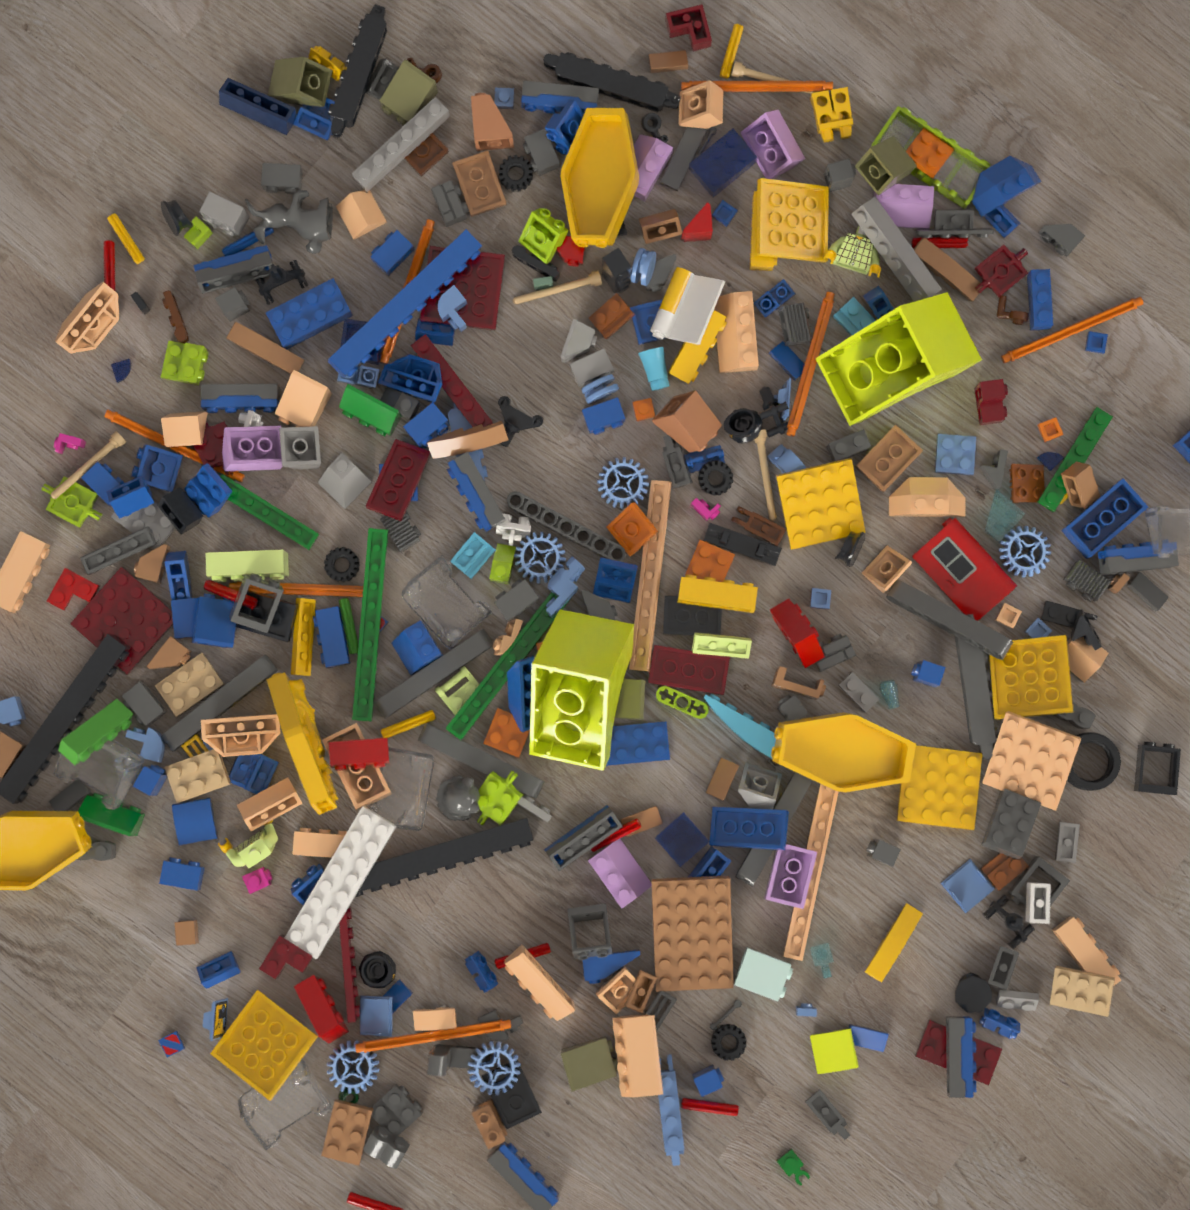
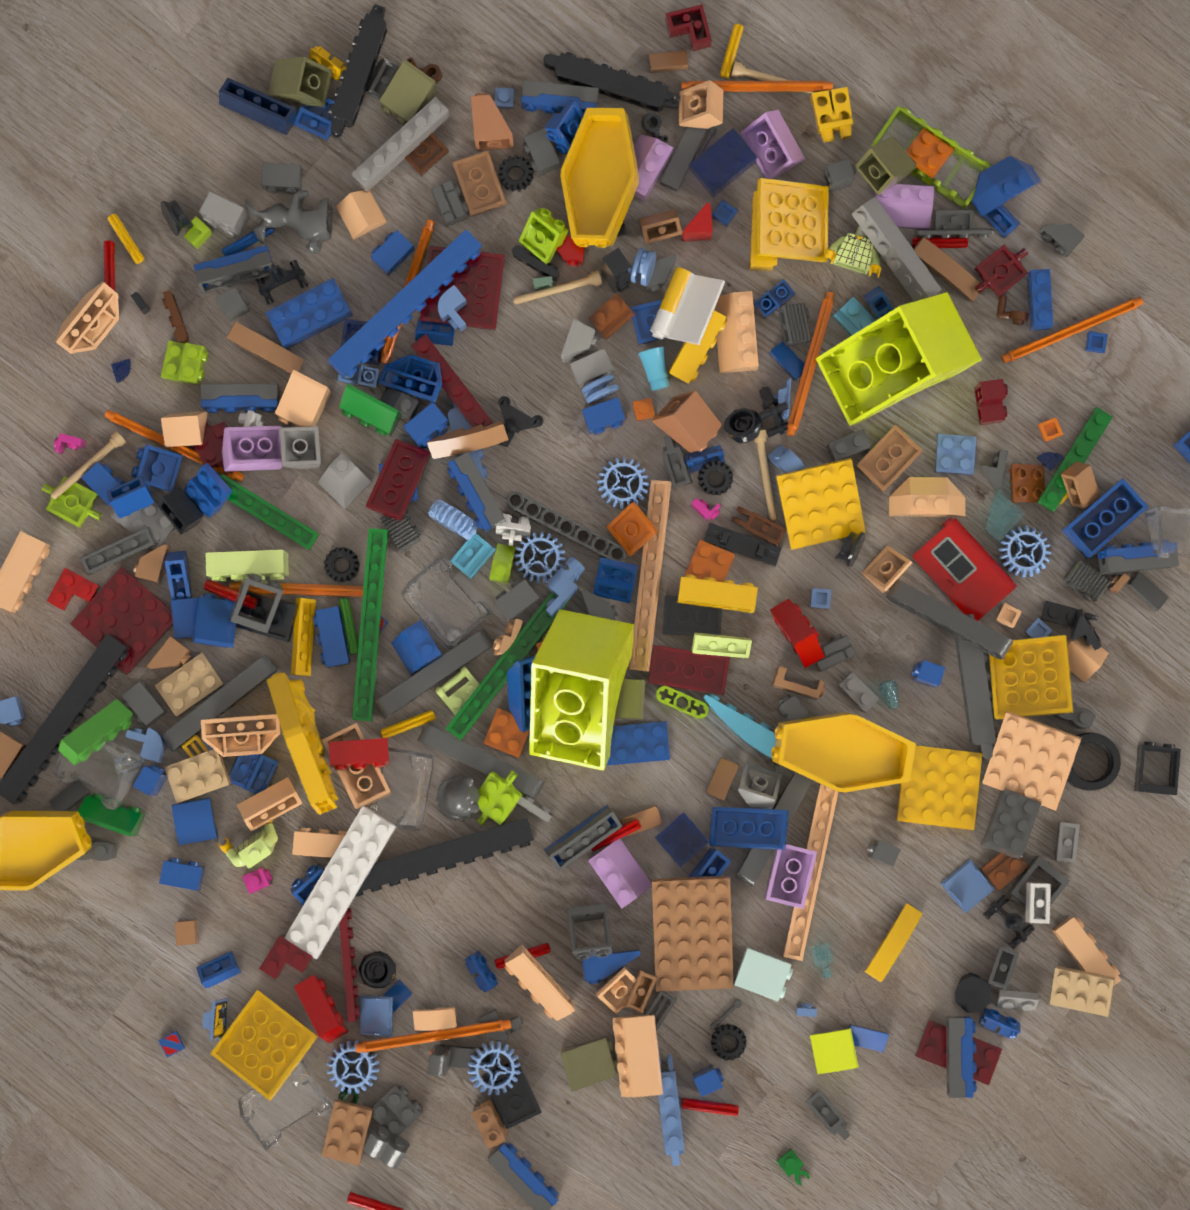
(453, 519): none -> light blue gear

